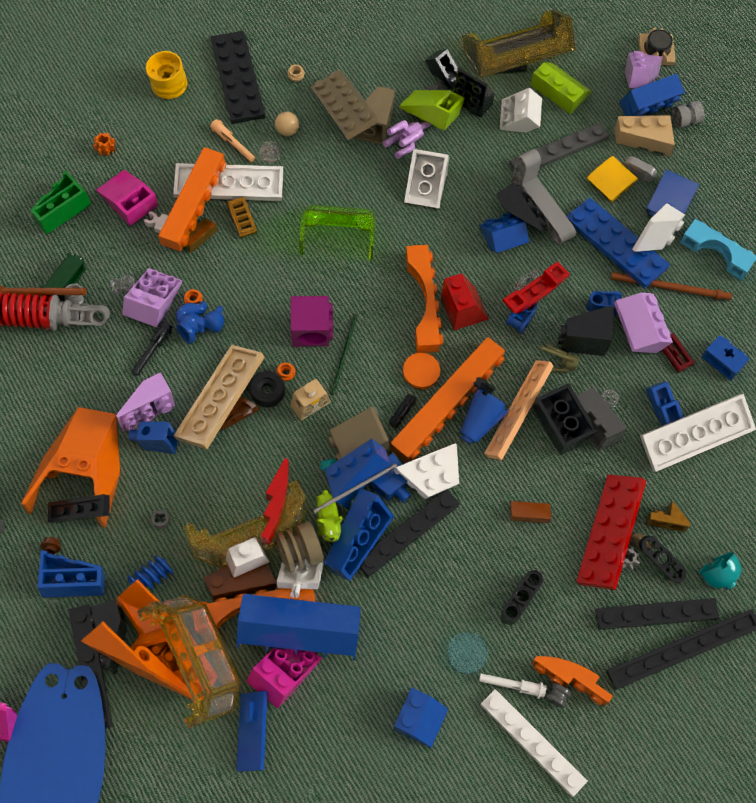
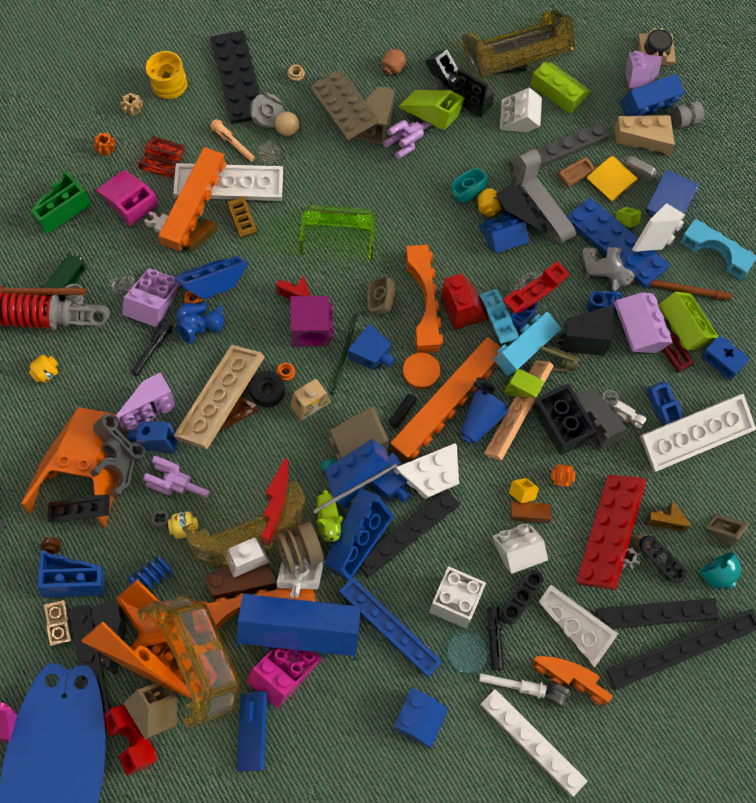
(43, 368): none -> yellow head
(57, 622): none -> tan slope
(115, 445): none -> dark grey piece
(131, 104): none -> tan gear
(140, 753): none -> red arch
(153, 709): none -> dark tan slope
(161, 156): none -> clear red slope
(172, 480): none -> lavender plant
(179, 520): none -> light yellow head
(213, 277): none -> blue wedge
(265, 110): none -> light grey tile
(288, 289): none -> red slope
(371, 349): none -> blue torso
(381, 295): none -> dark tan piece
(391, 627): none -> blue plate
(393, 62): none -> nougat head
(426, 178): white slope -> none
(457, 597): none -> white brick
(469, 185): none -> teal piece
(488, 203): none -> yellow head
(494, 629): none -> black pin
(498, 316): none -> medium azure slope
(520, 547): none -> white slope
(523, 385): none -> lime slope
(523, 490): none -> yellow slope
(529, 342): none -> medium azure brick
(563, 475): none -> orange gear
(576, 172): none -> medium nougat tile
(583, 628): none -> white wing
(609, 267): none -> light grey animal
(628, 216): none -> lime slope
(628, 414): none -> white plate
(688, 321): none -> lime slope
(726, 529): none -> dark tan slope

